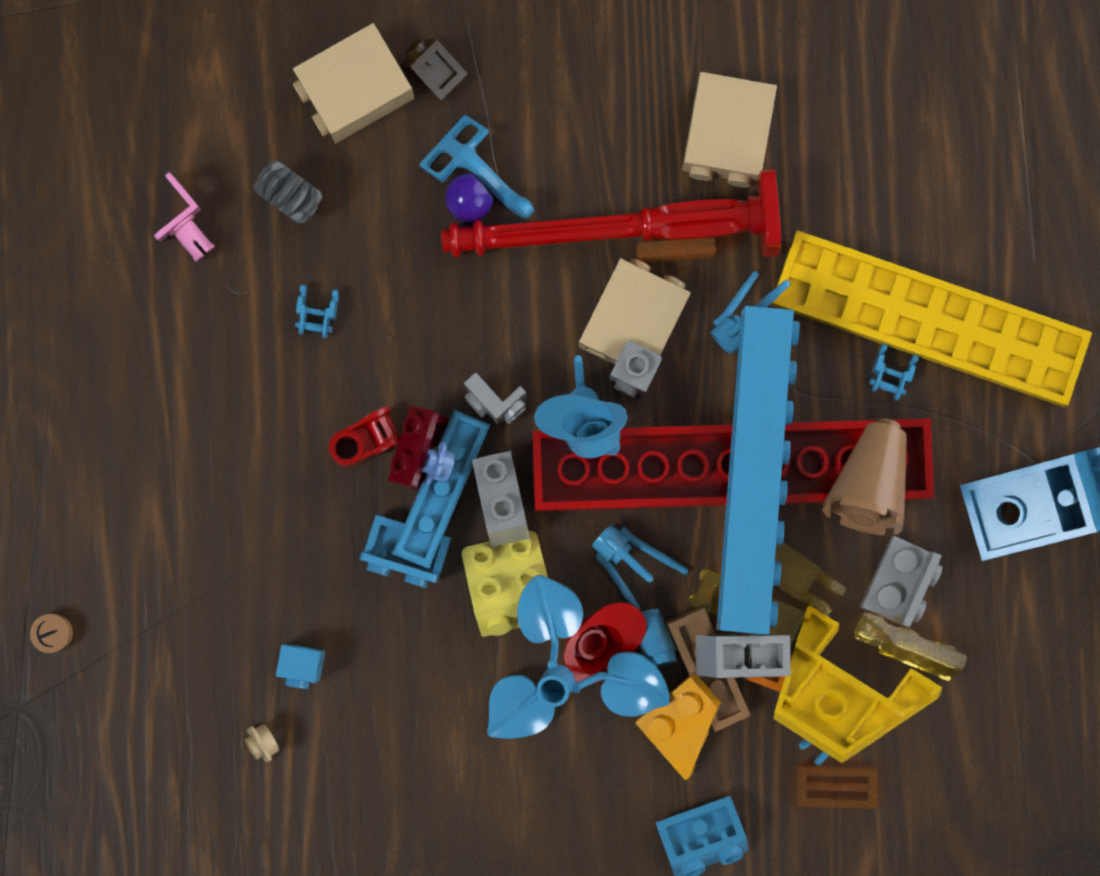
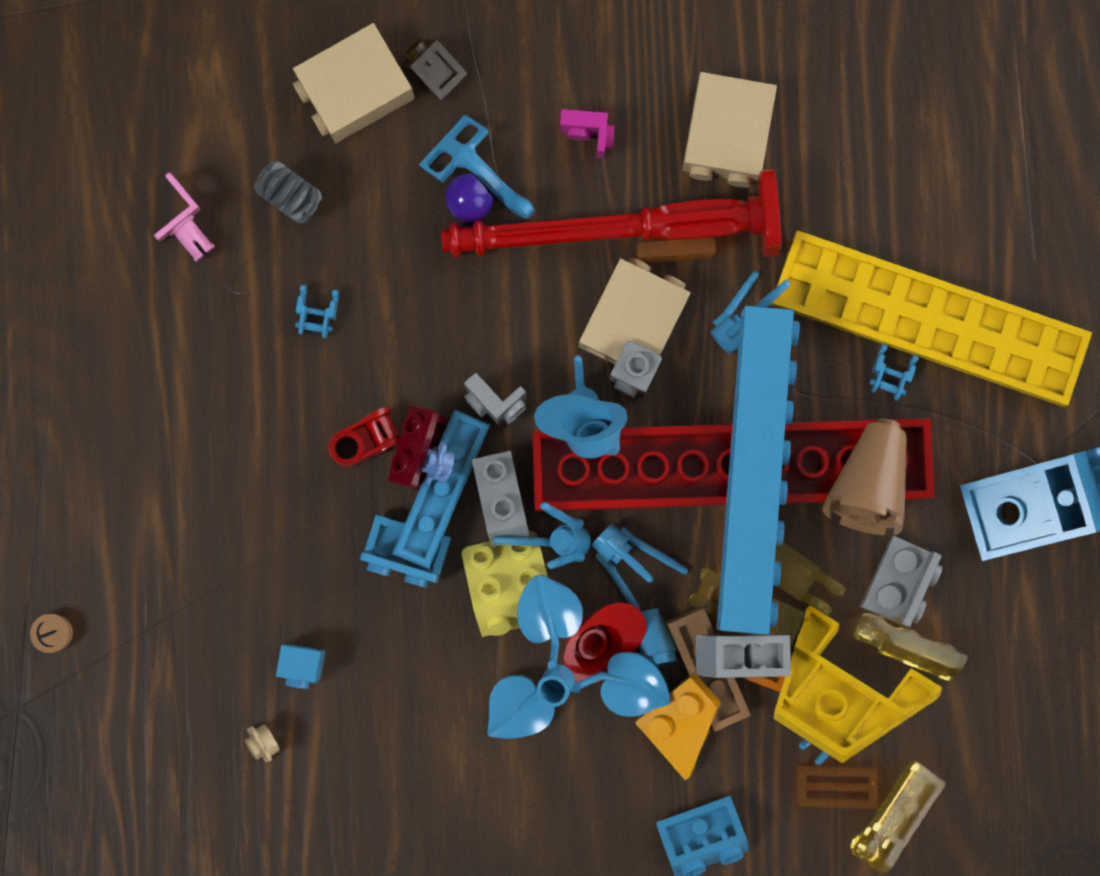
(568, 540): none -> dark azure plant
(583, 124): none -> dark pink bracket
(898, 817): none -> clear yellow plate

